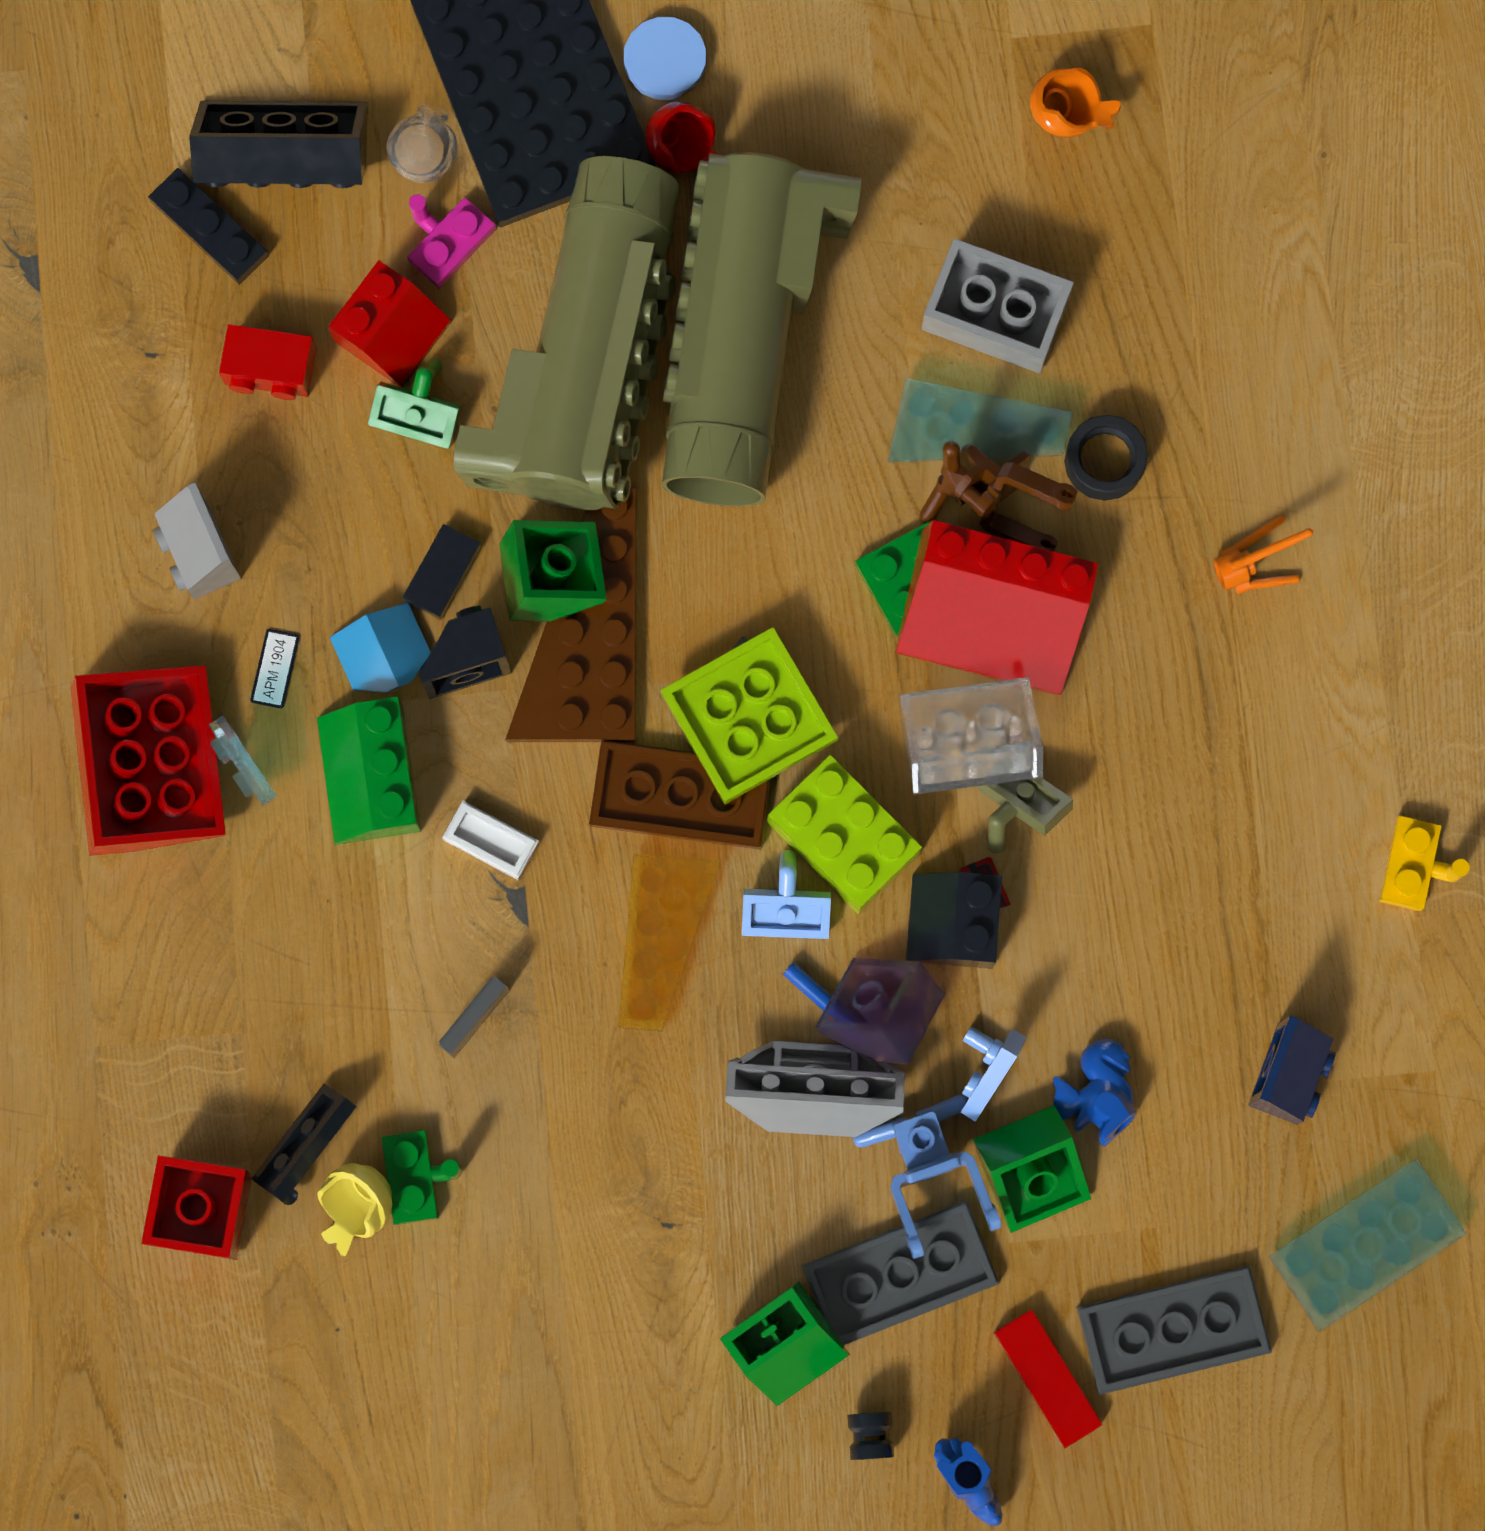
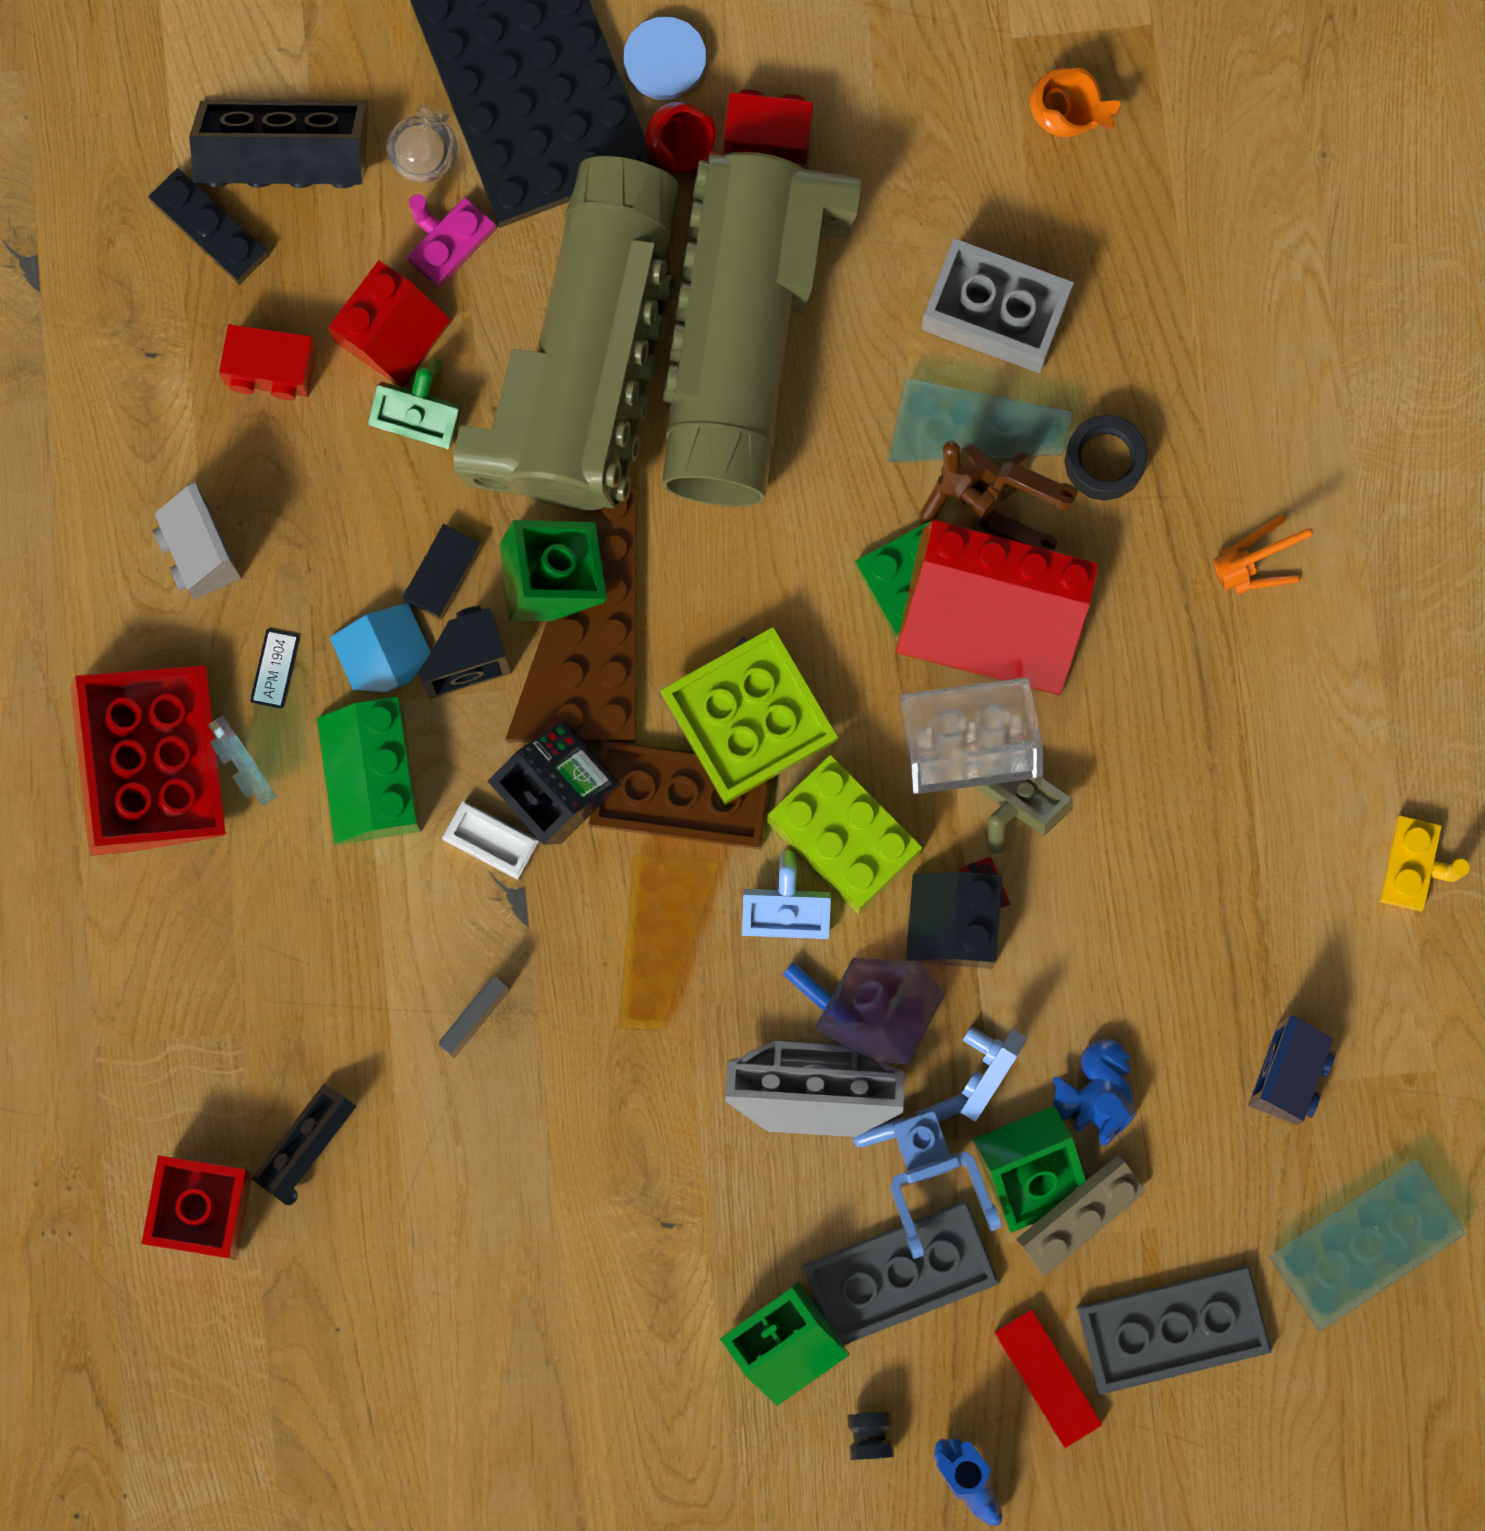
(357, 1202): light yellow hat -> none
(414, 1177): green plate -> none
(554, 784): none -> black slope
(768, 125): none -> red brick
(1081, 1215): none -> dark tan plate

